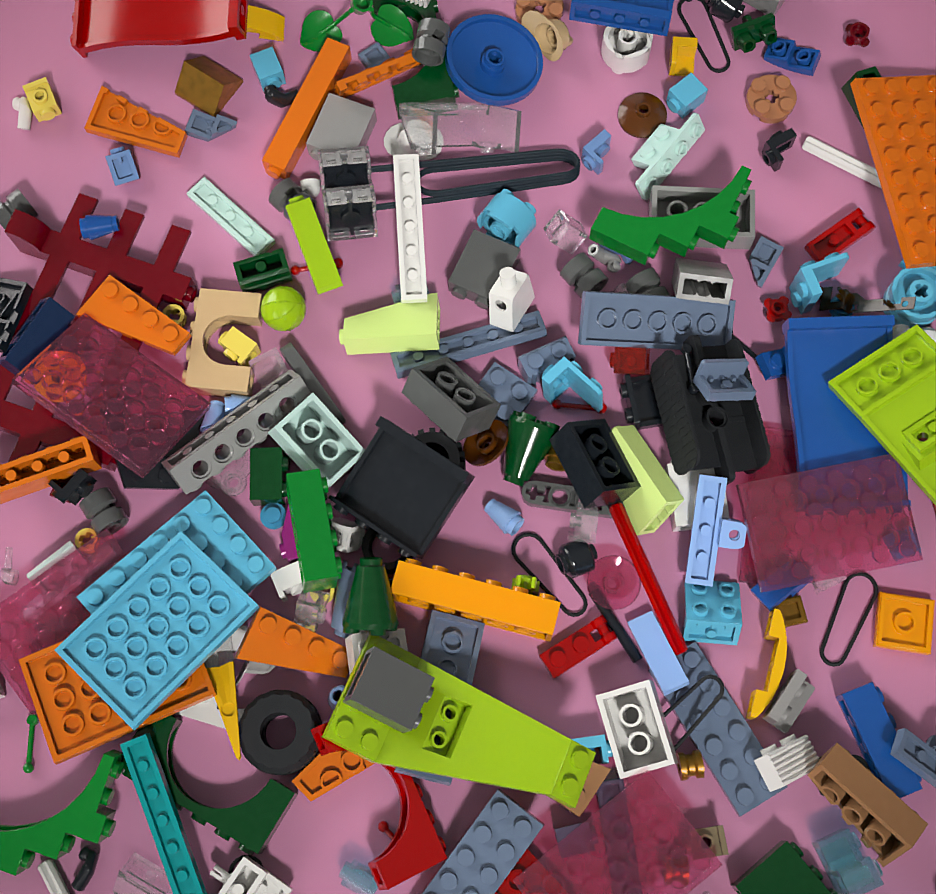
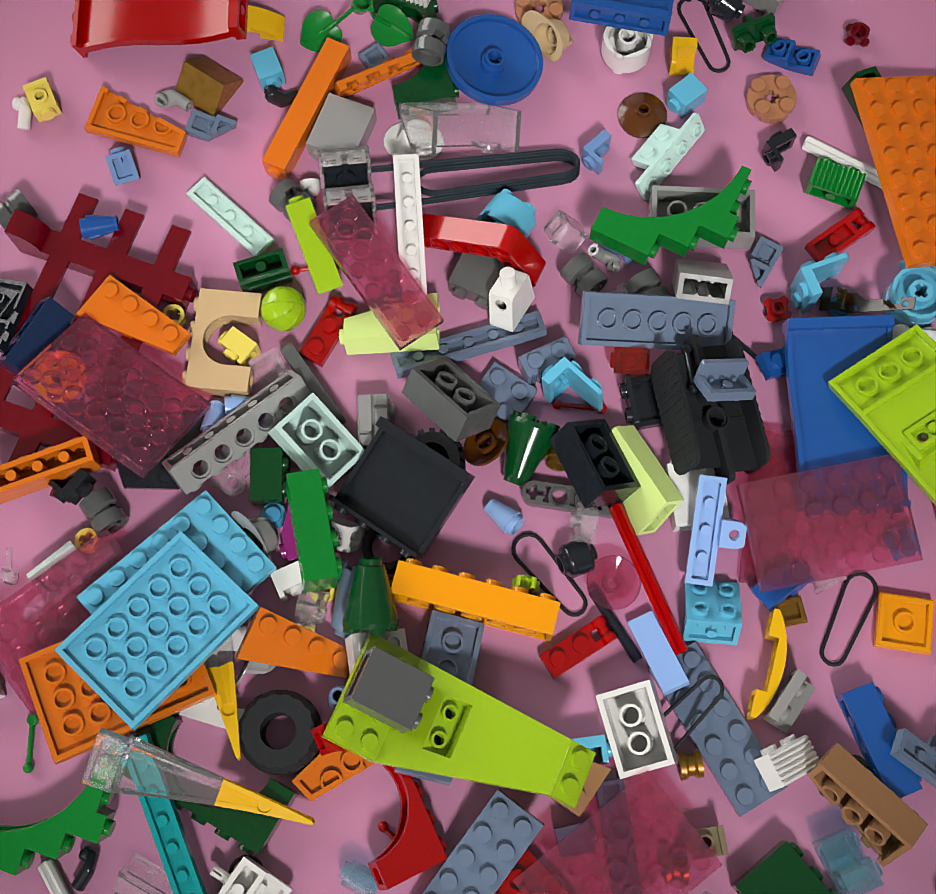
(141, 769): none -> clear plate
(172, 98): none -> light grey arm
(259, 530): none -> light grey piece
(326, 332): none -> red plate
(369, 411): none -> light grey brick
(376, 272): none -> clear pink plate
(484, 239): none -> red beam
(835, 183): none -> green brick

